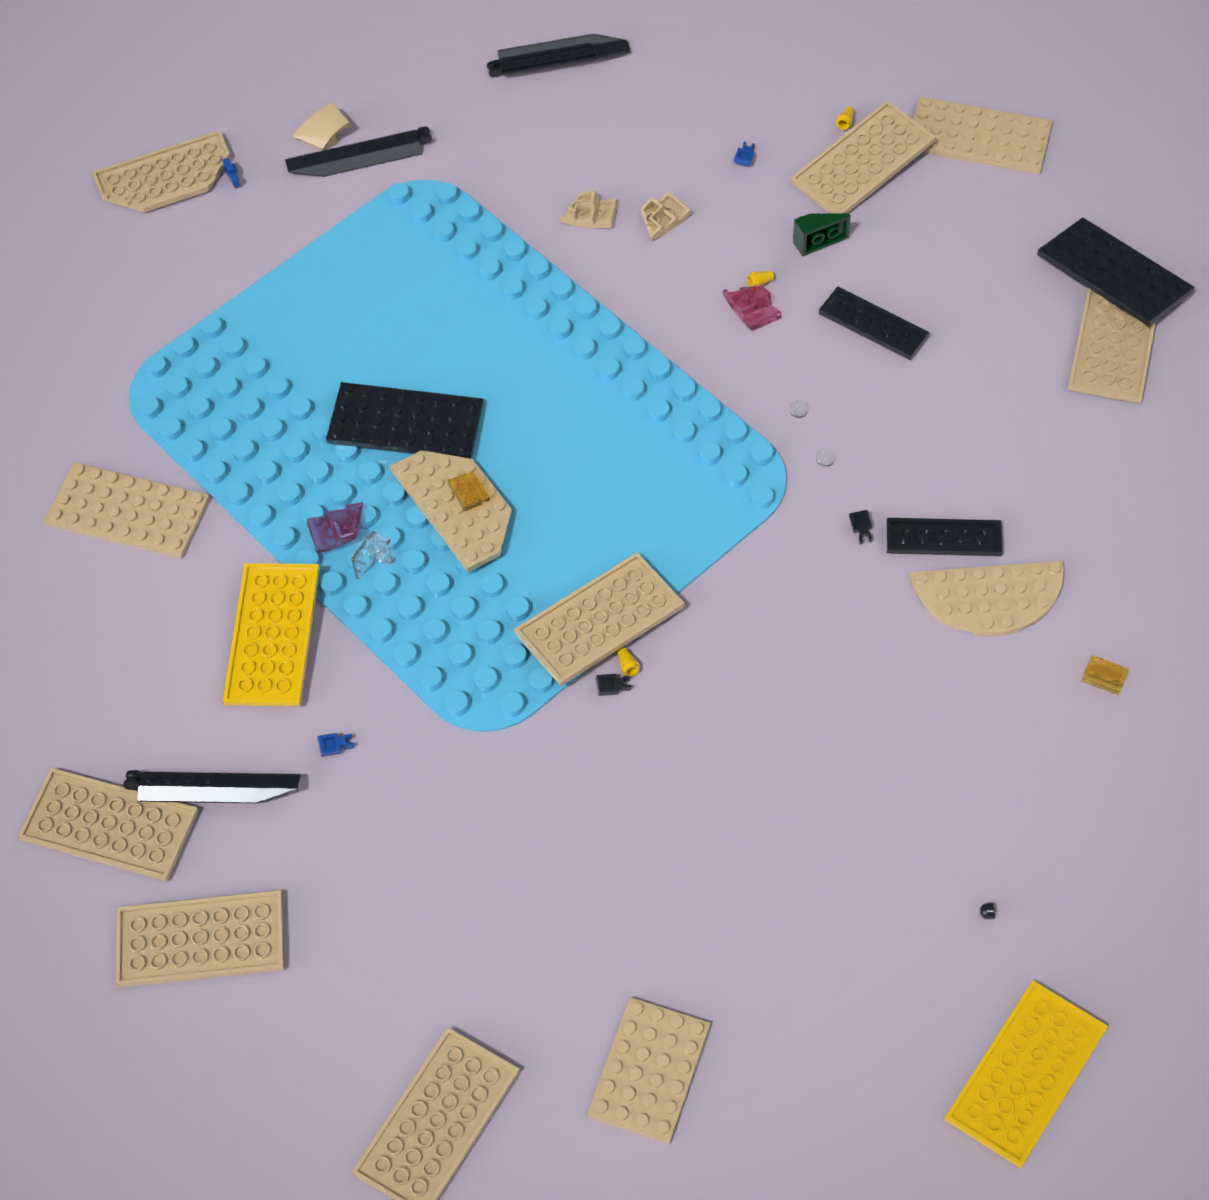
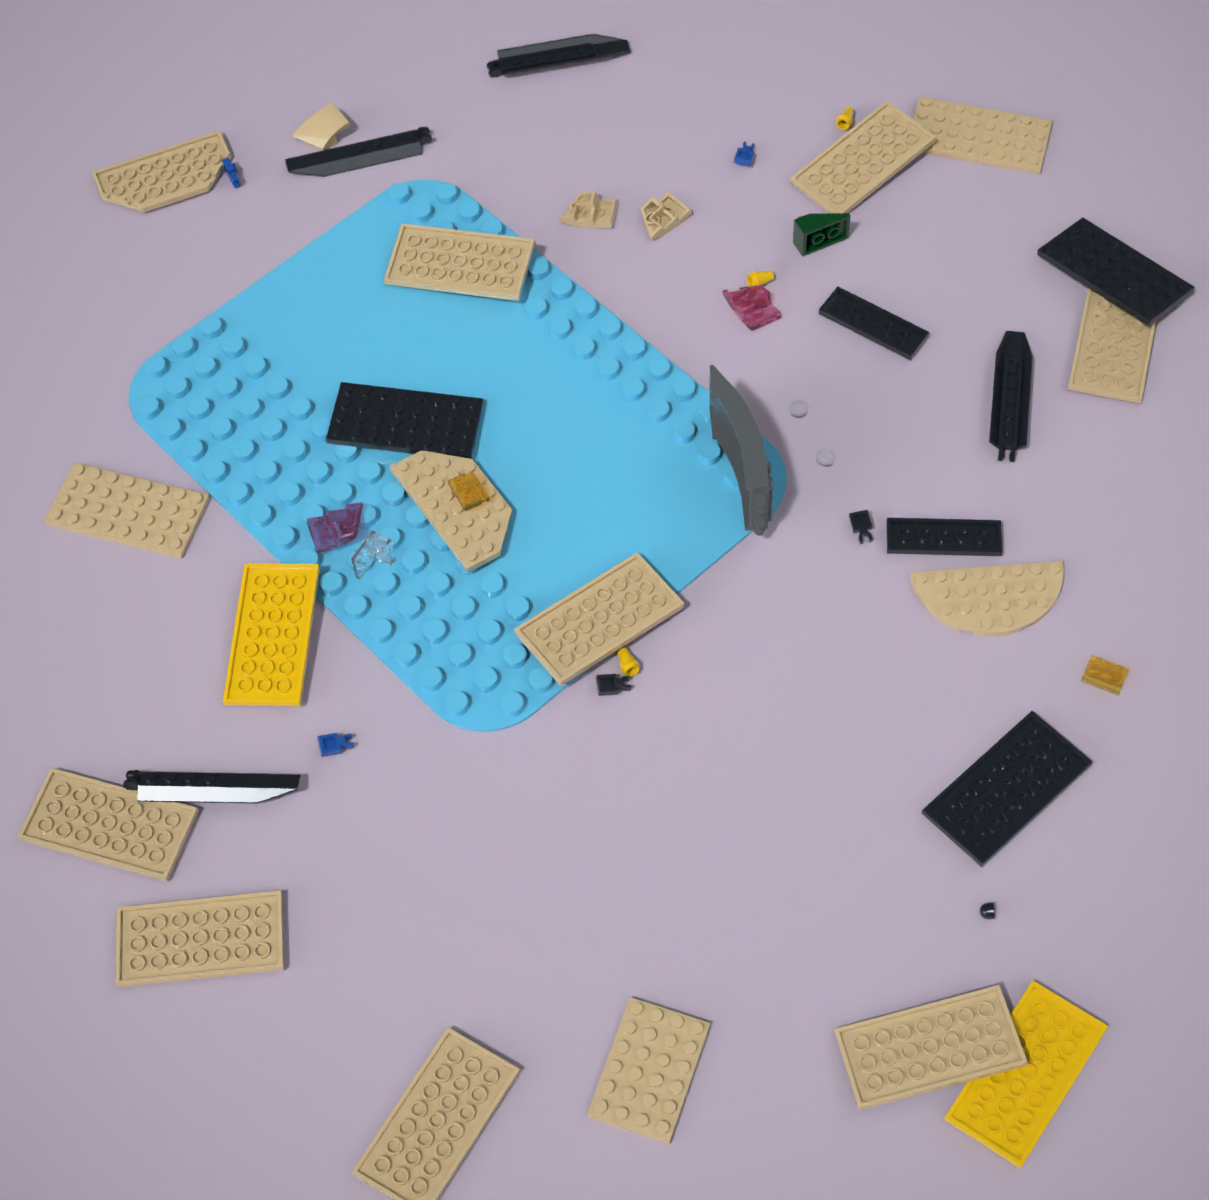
(459, 262): none -> tan plate
(742, 443): none -> dark grey hinge
(930, 1047): none -> tan plate
(1006, 788): none -> black plate
(1011, 394): none -> black hinge

